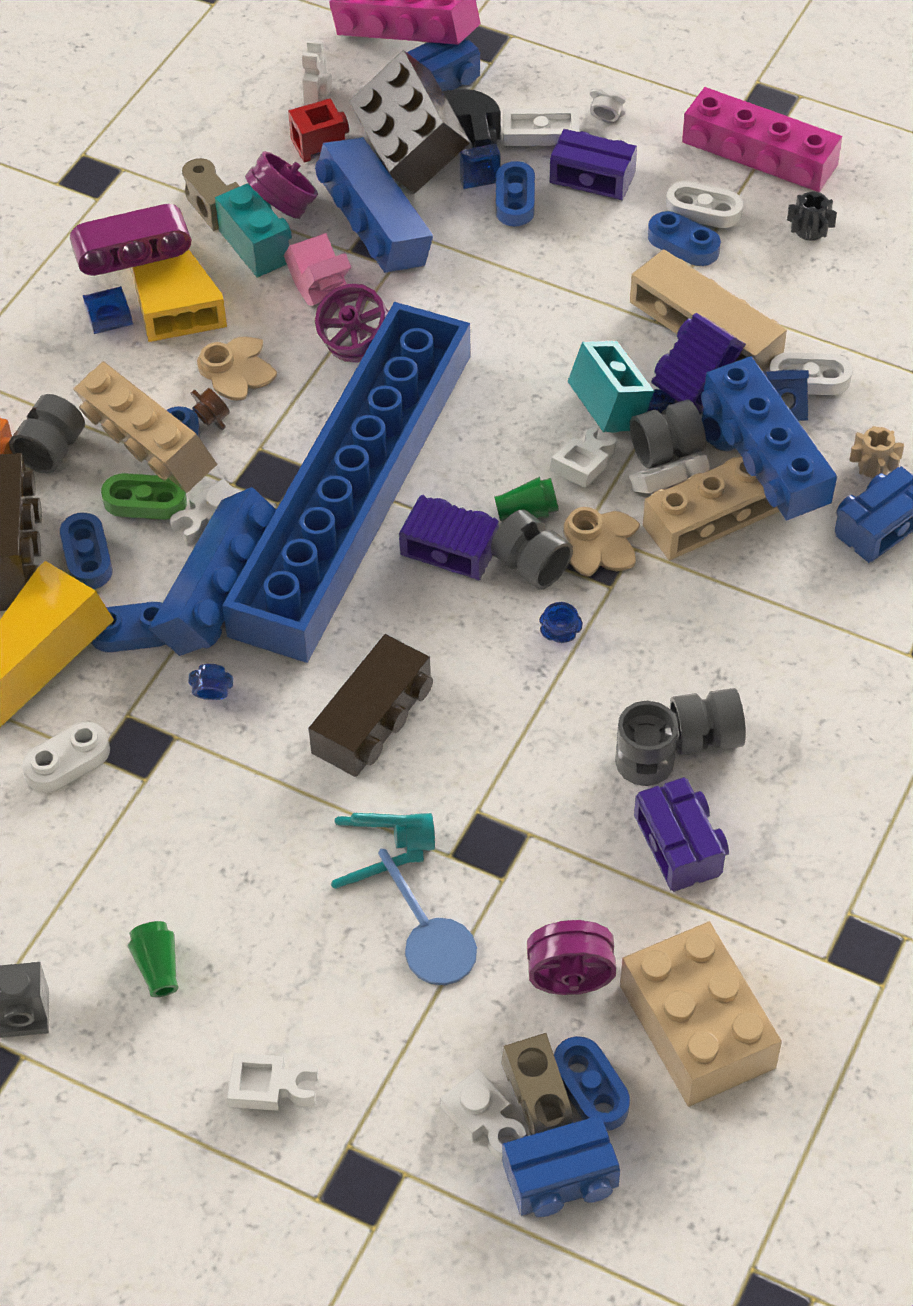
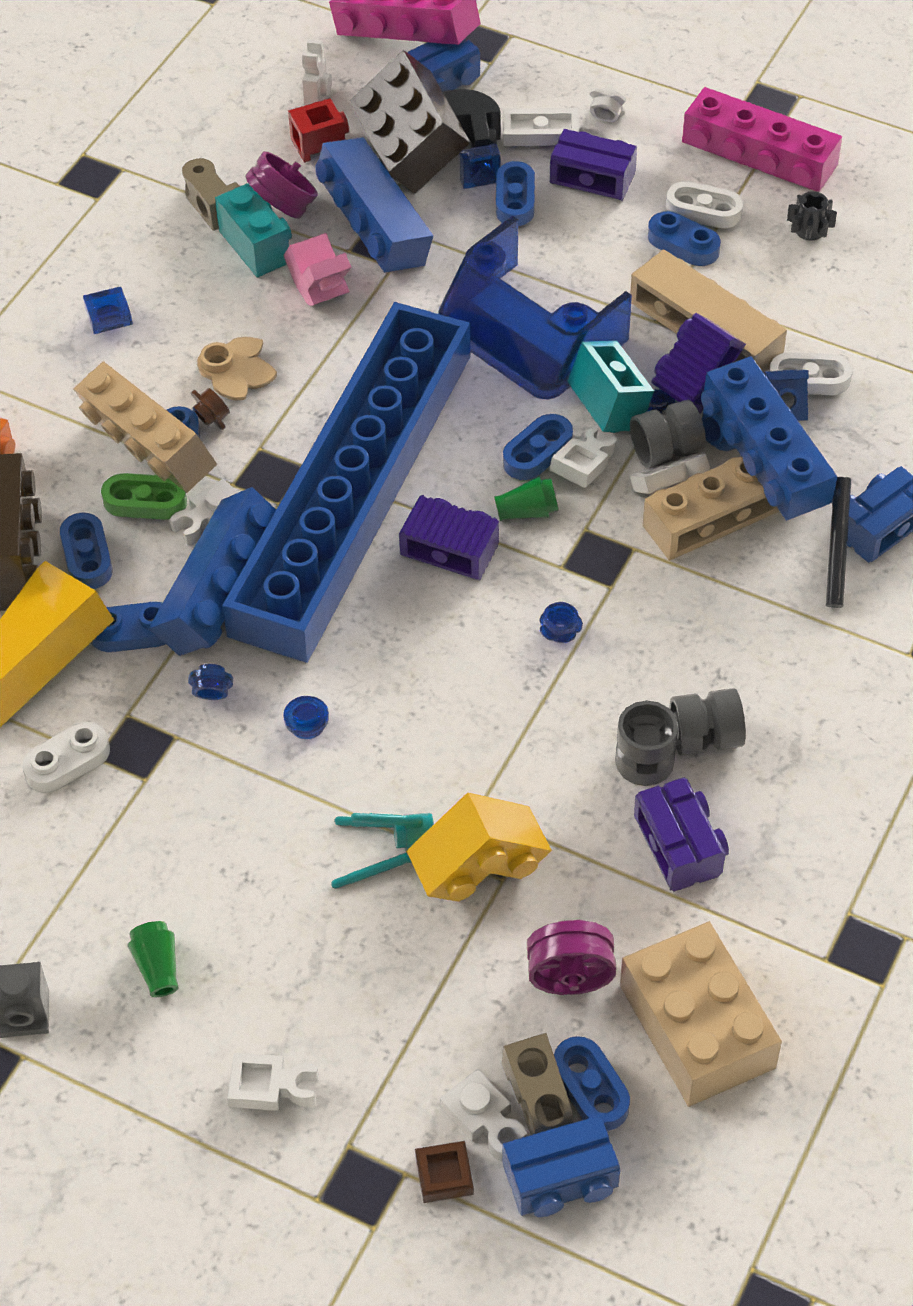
(47, 433): dark grey wheel -> none
(130, 239): magenta beam -> none
(177, 298): yellow slope -> none
(306, 716): none -> clear blue plate
(350, 320): magenta wheel -> none
(371, 705): dark brown brick -> none
(438, 948): medium blue piece -> none
(444, 1172): none -> reddish brown tile
(474, 840): none -> yellow brick
(514, 331): none -> clear blue windscreen
(531, 451): none -> blue plate
(531, 549): dark grey wheel -> none
(600, 540): tan plate -> none
(838, 543): none -> black bar
(876, 451): tan gear -> none

